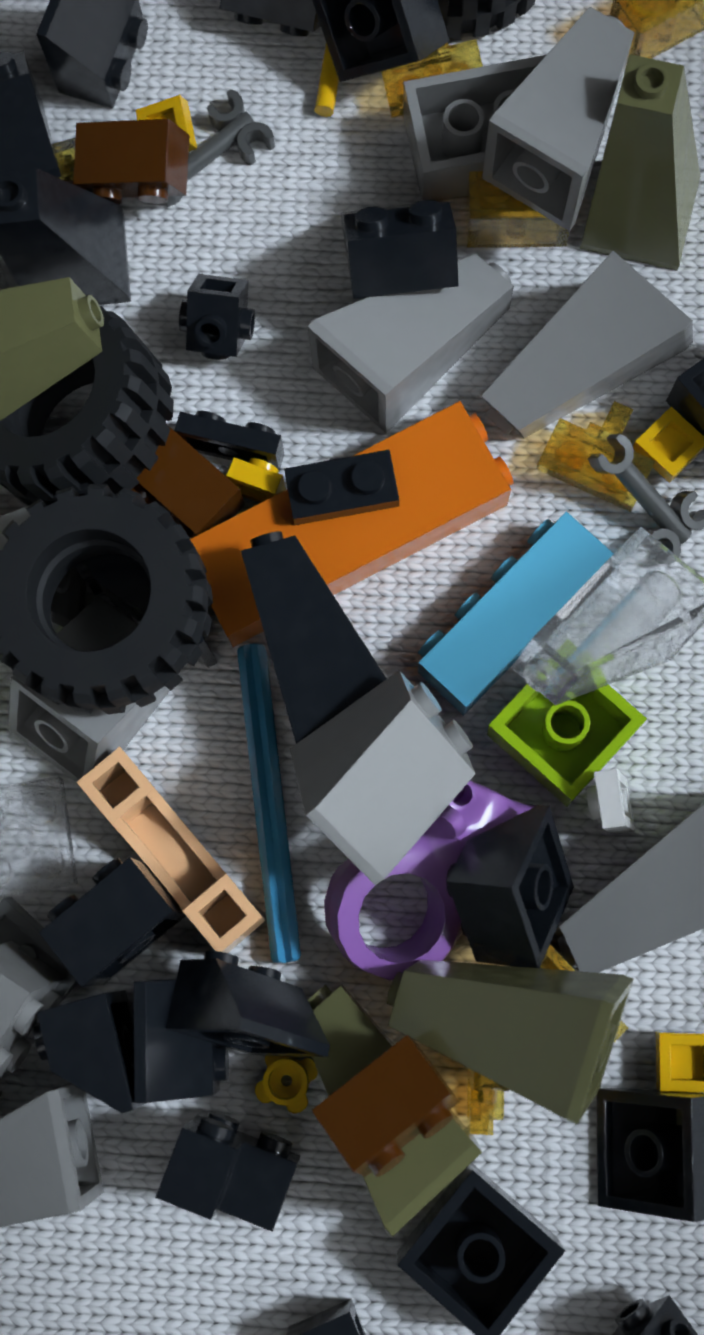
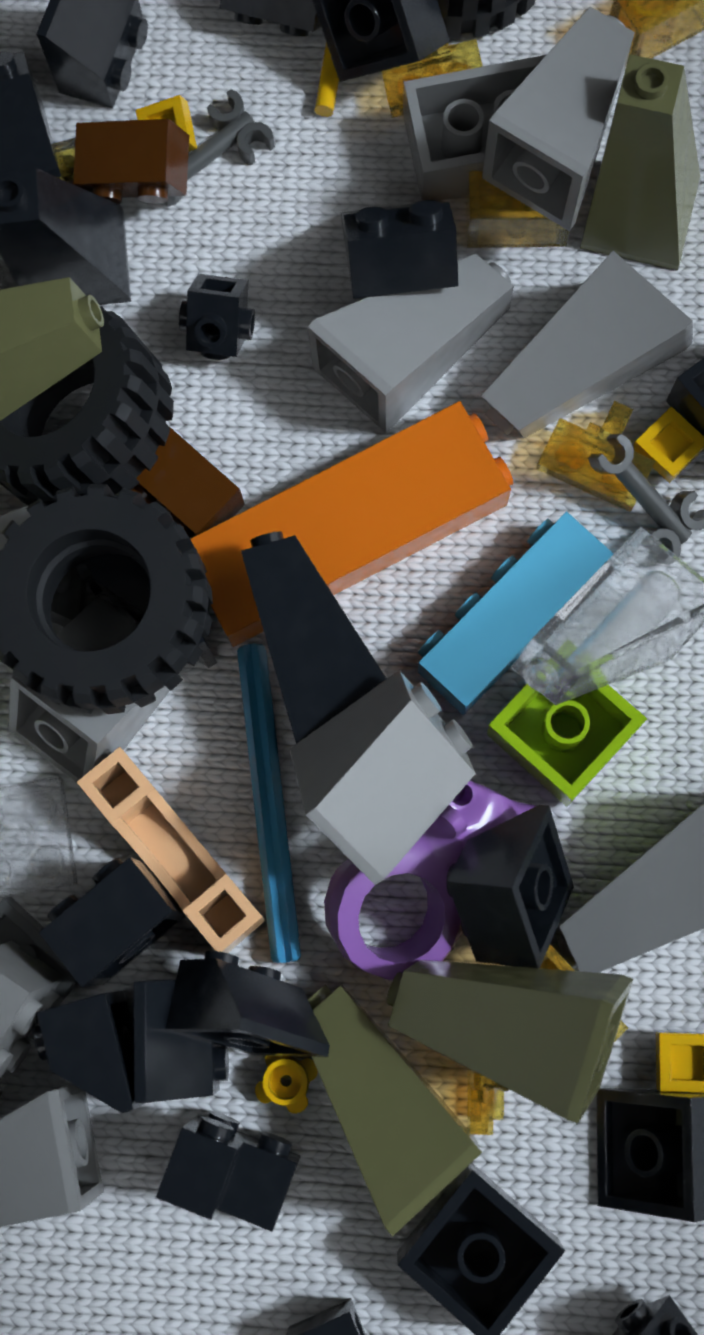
(217, 438): black plate -> none
(256, 479): yellow plate -> none
(342, 487): black plate -> none
(386, 1108): reddish brown brick -> none
(611, 802): white plate -> none

